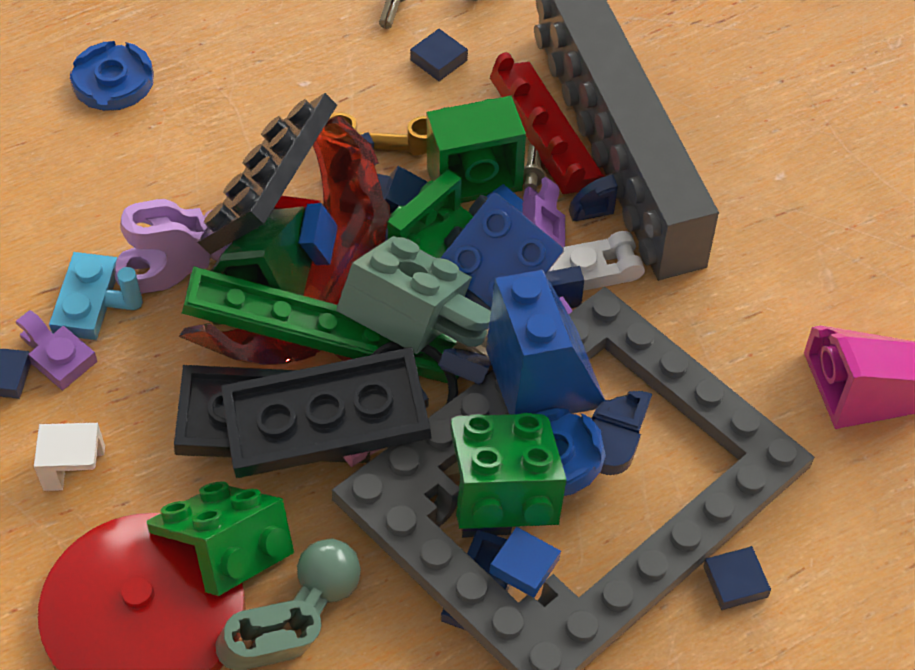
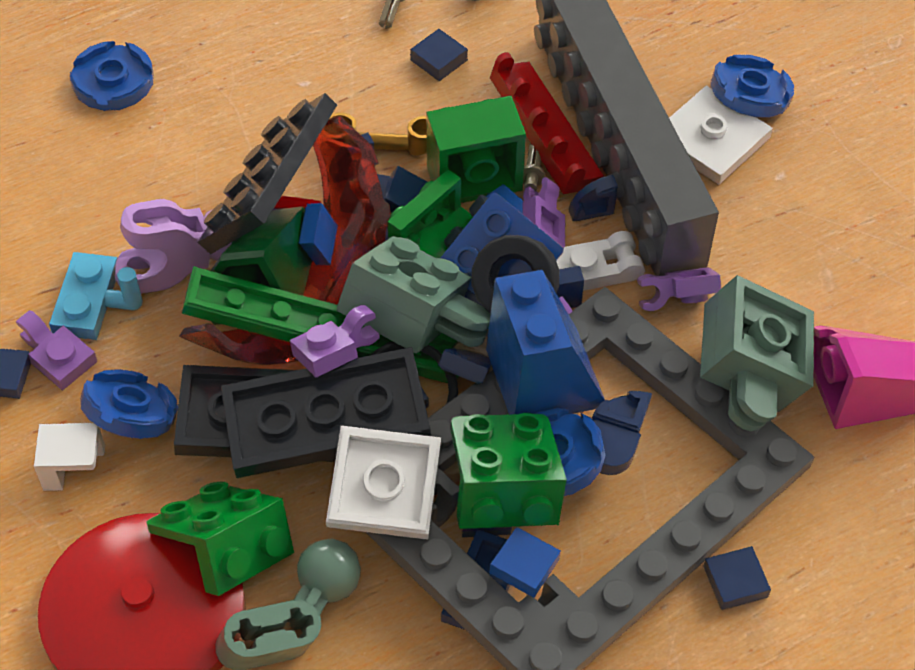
(128, 404): none -> blue tile
(331, 346): none -> medium lavender plate
(383, 482): none -> white plate
(500, 251): none -> black tyre
(688, 285): none -> medium lavender plate
(717, 135): none -> white plate
(752, 86): none -> blue tile
(757, 350): none -> sand green brick

